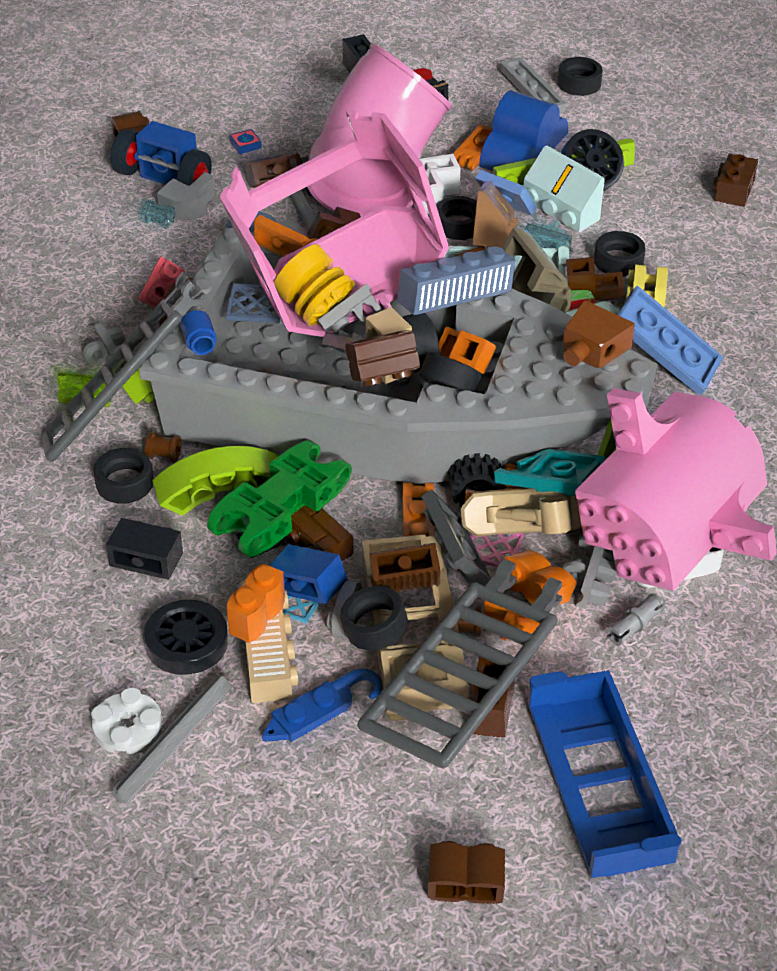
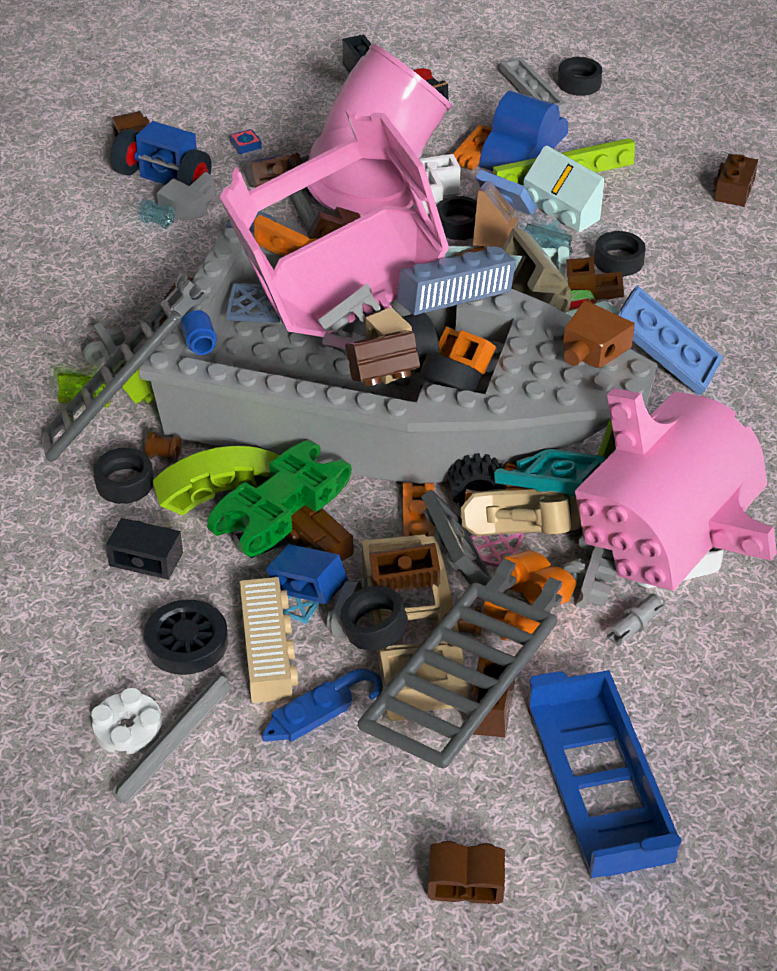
(159, 282): coral hips -> none
(256, 602): orange brick -> none
(313, 284): yellow wheel -> none
(594, 158): black wheel -> none
(640, 278): light yellow brick -> none

